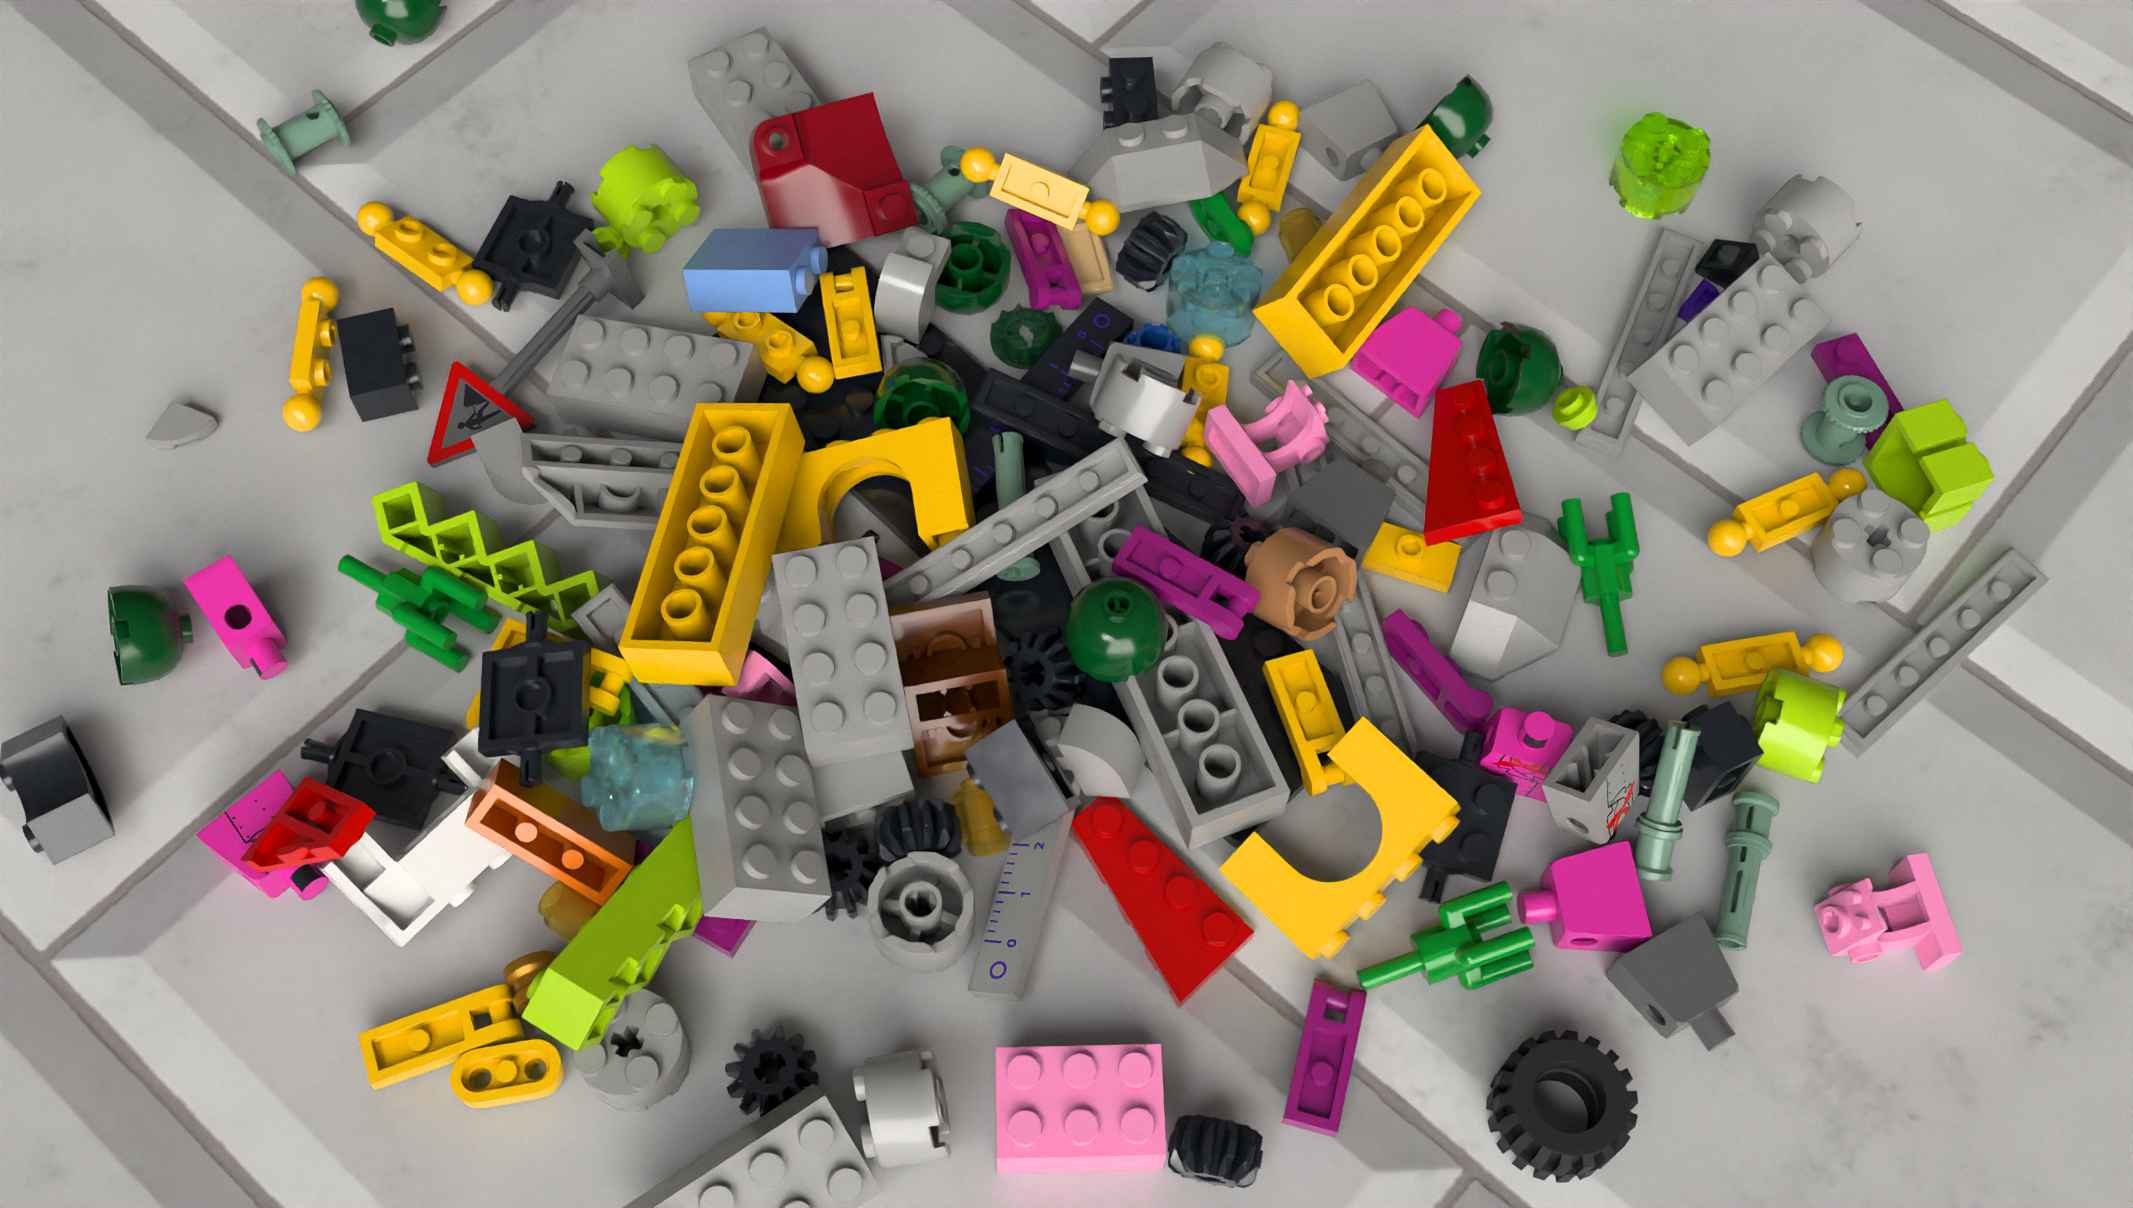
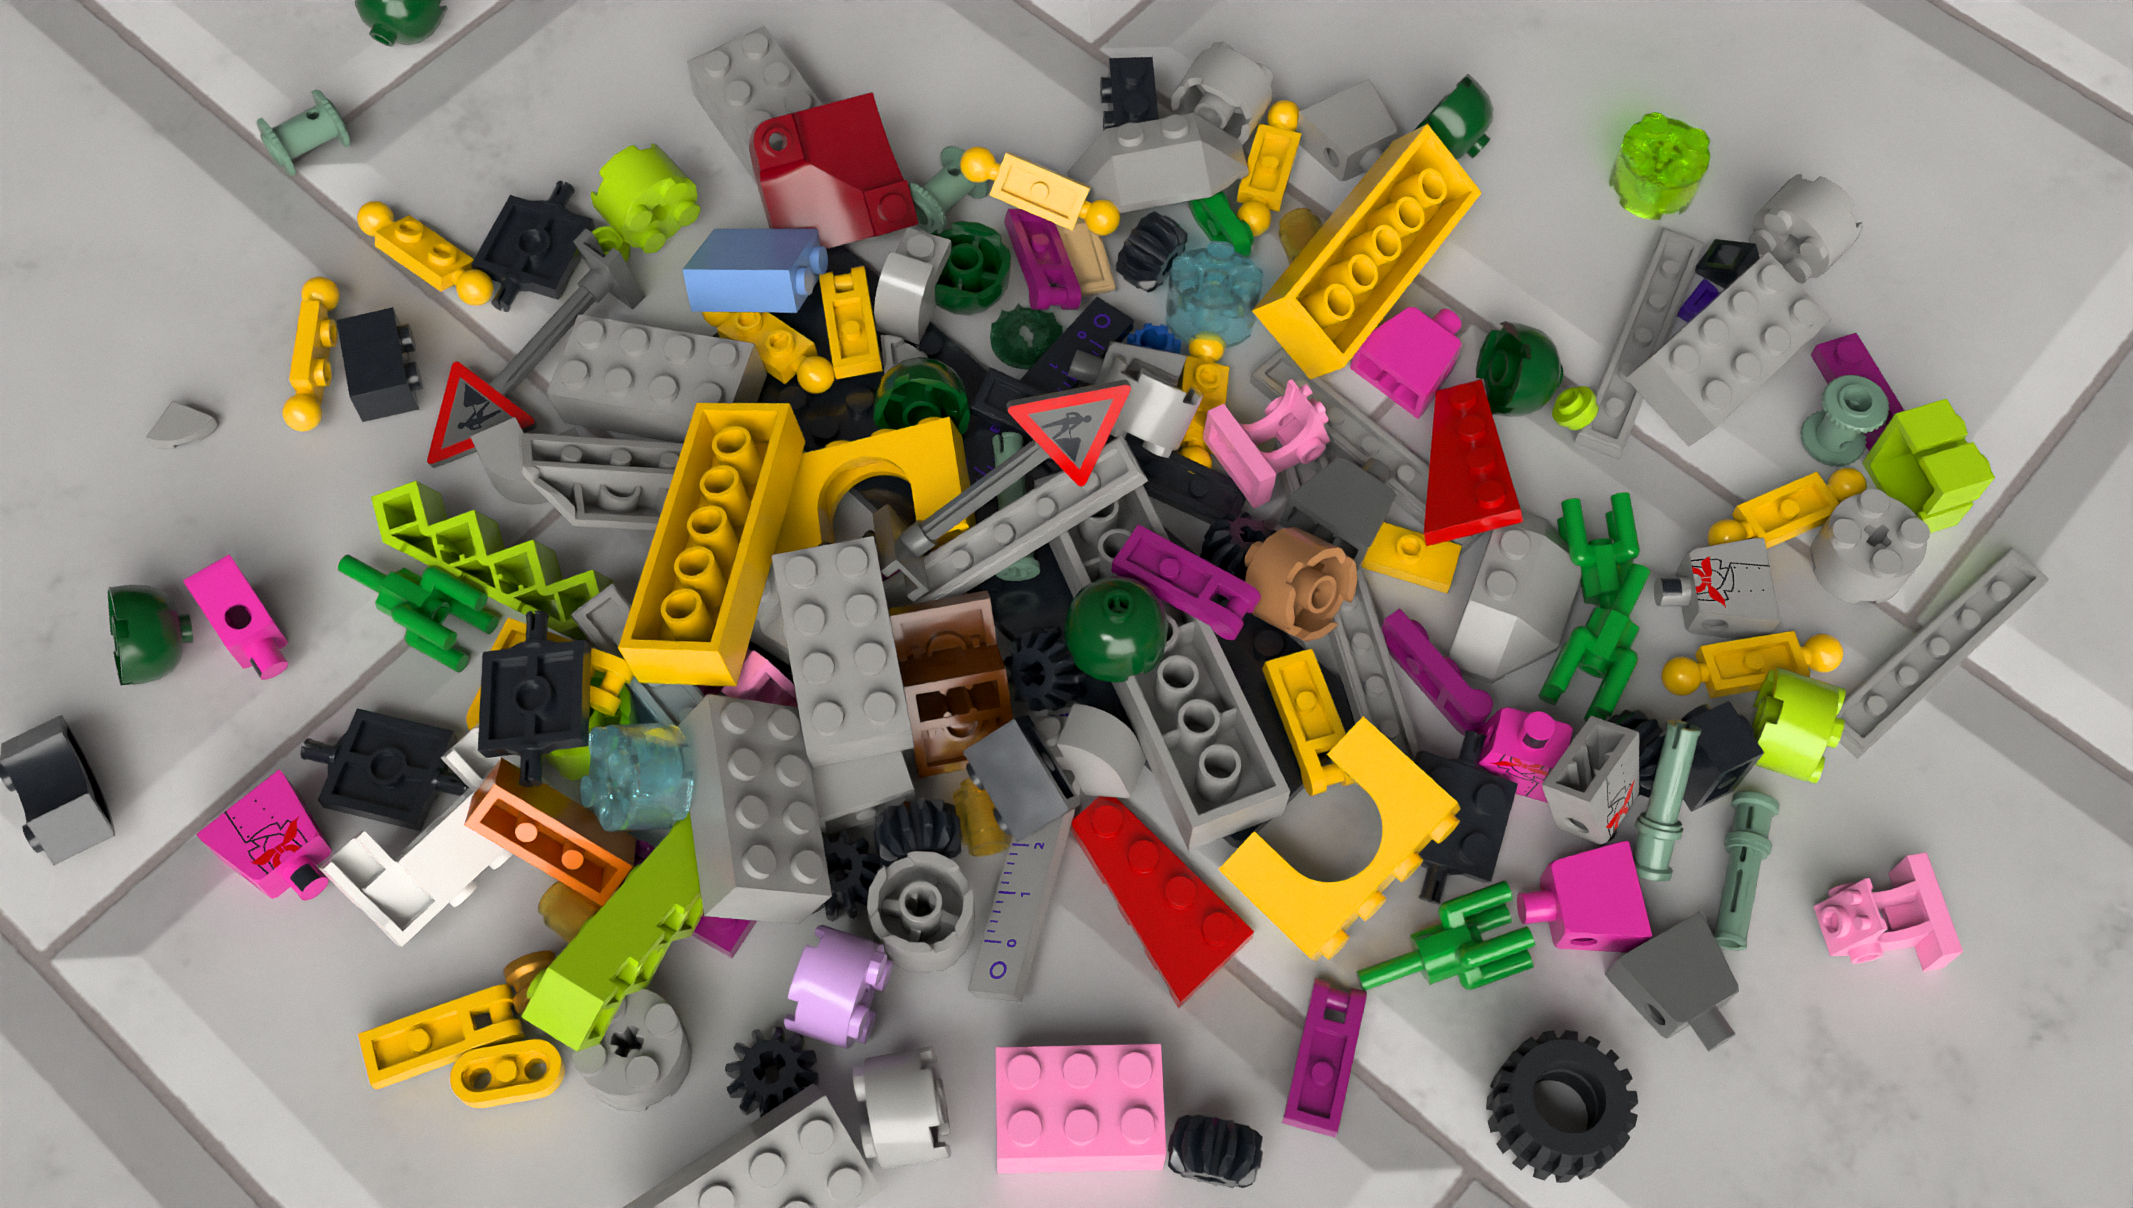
(309, 828): red wing -> none
(838, 987): none -> lavender brick
(1064, 427): none -> dark grey piece
(1601, 650): none -> green plant
(1723, 590): none -> light grey torso

